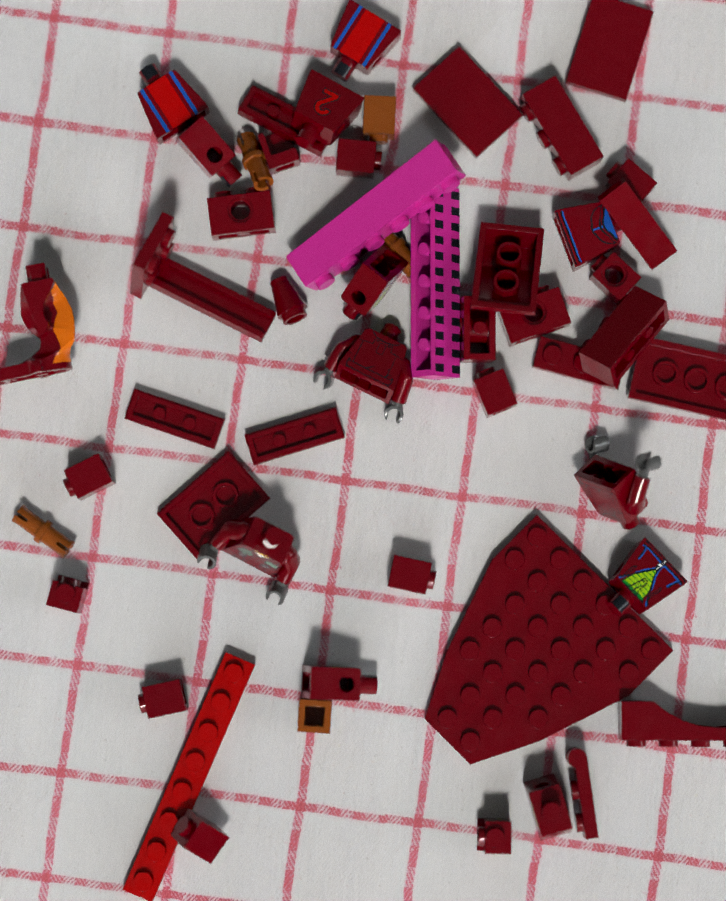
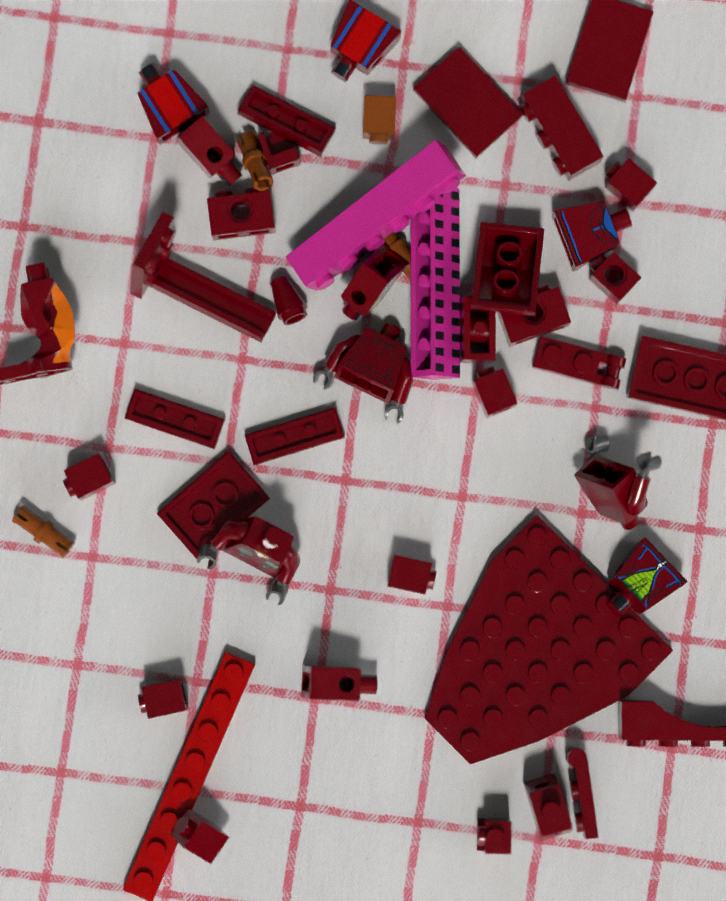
(68, 594): dark red brick -> none
(314, 716): dark orange brick -> none
(324, 110): dark red torso -> none
(357, 158): dark red brick -> none
(623, 335): dark red brick -> none
(637, 223): dark red tile -> none

